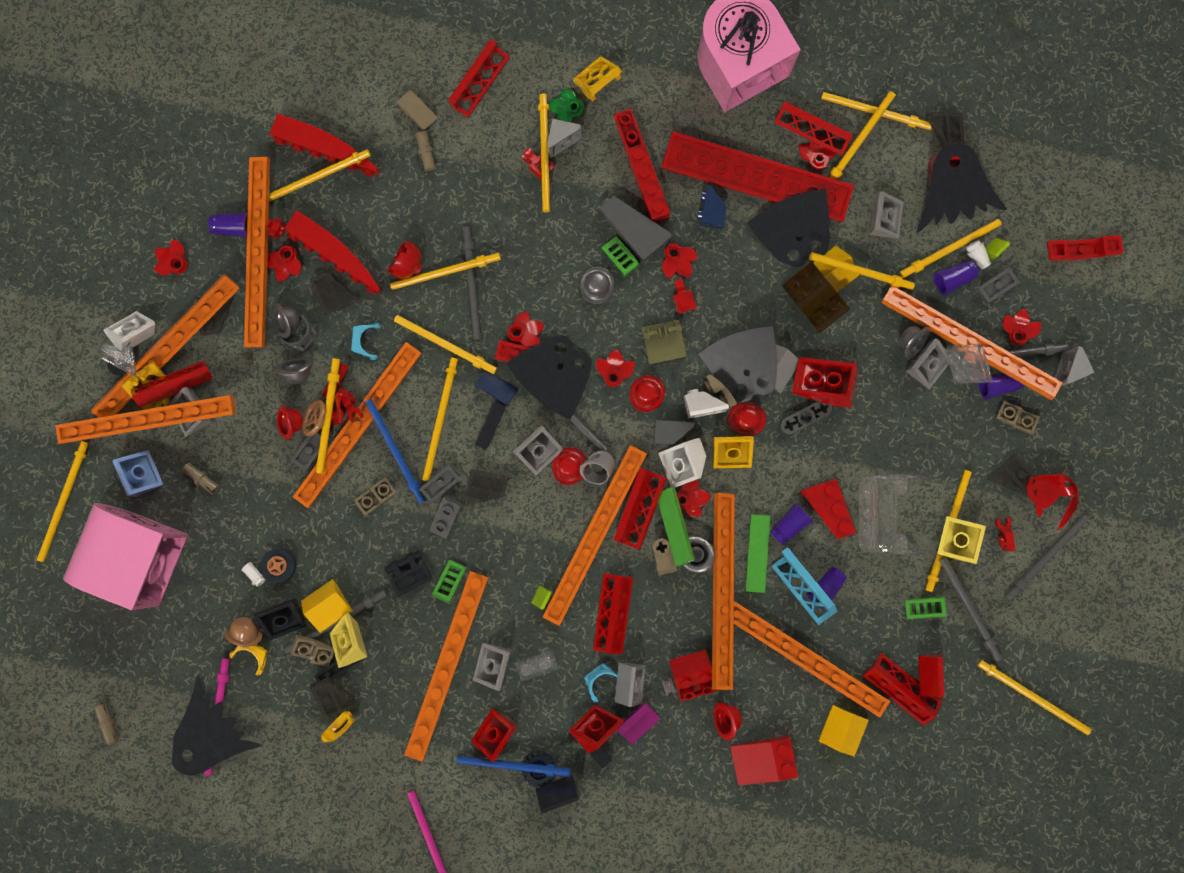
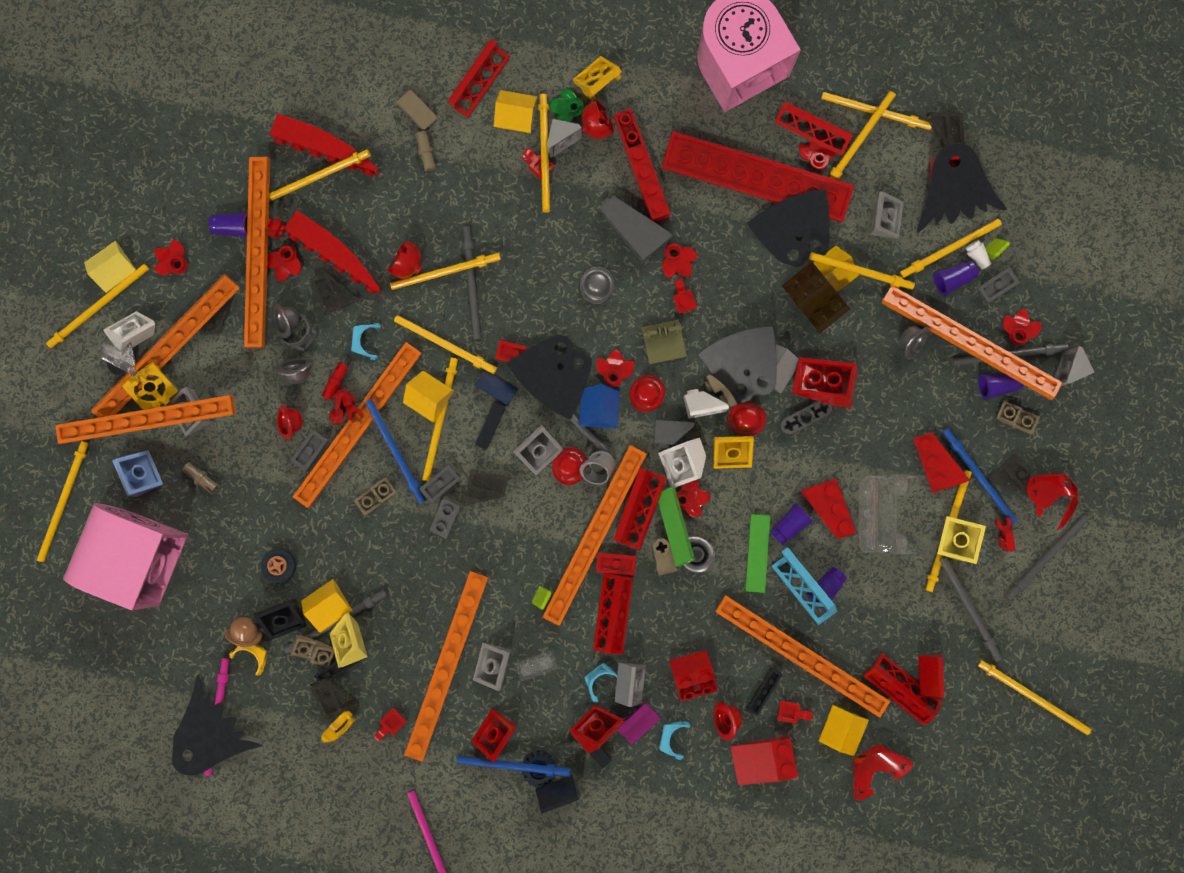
(59, 336): none -> yellow bar
(105, 723): dark tan pin -> none
(109, 267): none -> light yellow slope
(171, 384): red fence -> none
(253, 574): white pin -> none
(316, 418): medium nougat piece -> none
(333, 378): yellow bar -> none
(391, 723): none -> red plate
(410, 579): black plate -> none
(427, 395): none -> yellow slope
(440, 596): bright green slope -> none
(514, 111): none -> yellow slope
(528, 330): red plate -> none
(595, 121): none -> red cylinder
(599, 407): none -> blue slope
(615, 564): none -> red plate
(624, 271): bright green slope -> none
(667, 731): none -> medium azure helmet
(668, 686): clear bush -> none
(713, 209): dark blue slope -> none
(723, 592): orange plate -> none
(746, 24): black plant -> none
(764, 691): none -> black piece
(790, 712): none -> red plate
(876, 759): none -> red piece
(929, 364): light grey slope -> none
(938, 464): none -> red wing
(941, 599): bright green slope -> none
(956, 445): none -> blue bar
(968, 364): clear plate -> none
(1085, 249): red slope -> none

